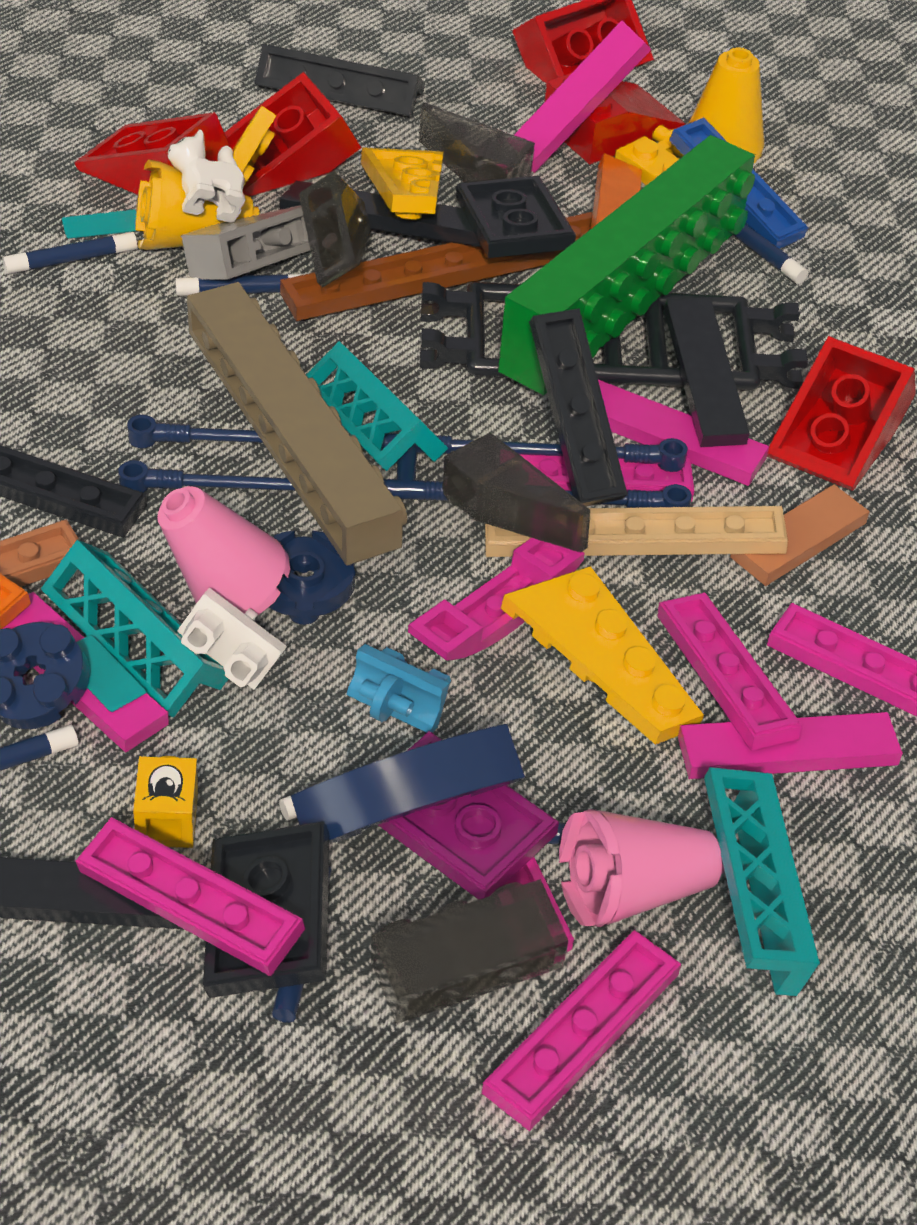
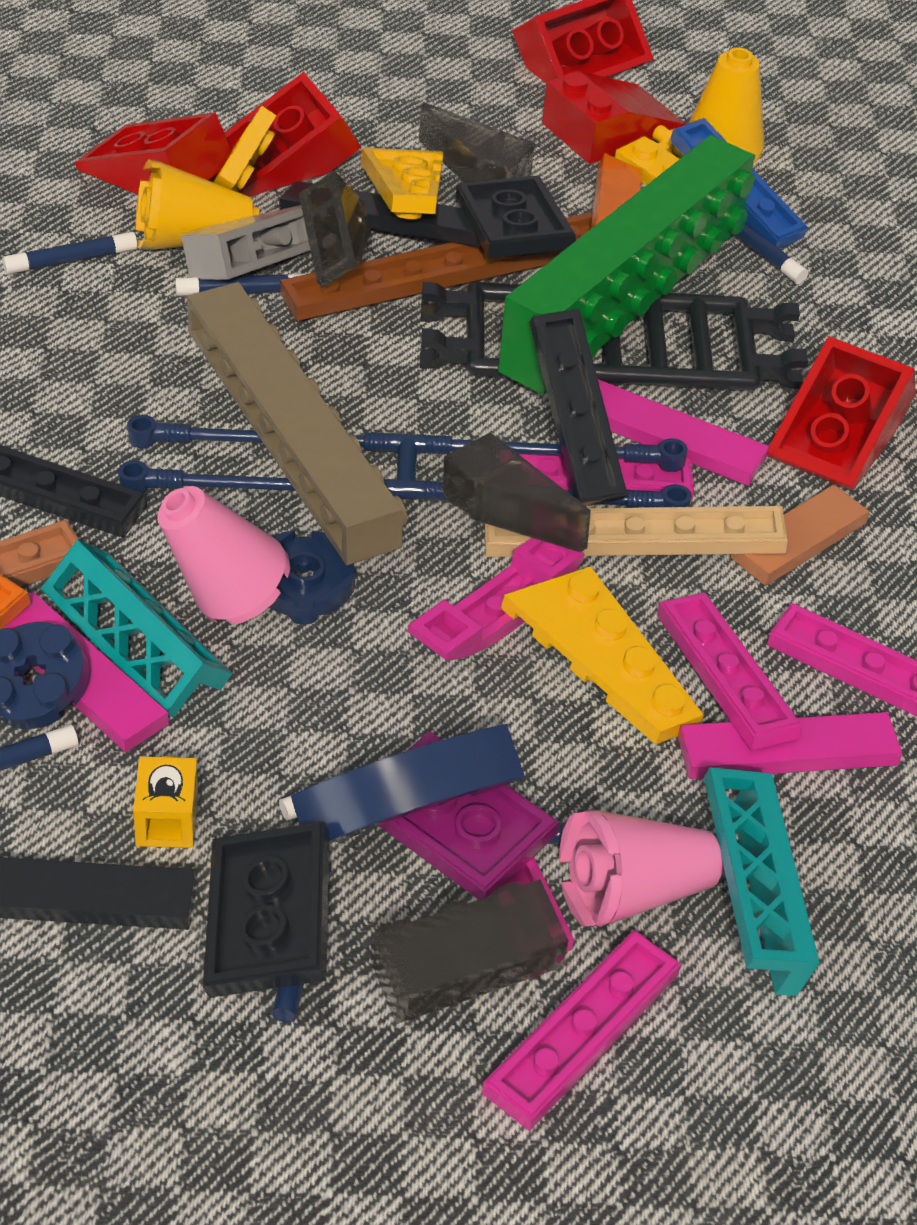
(99, 224): teal sticker -> none
(107, 677): teal sticker -> none
(191, 896): dark pink tile -> none
(208, 180): white animal -> none
(231, 639): white hips -> none
(341, 80): black fence -> none
(371, 396): teal fence -> none
(398, 688): dark azure hips -> none
(583, 92): dark pink tile -> none
(706, 372): black tile -> none

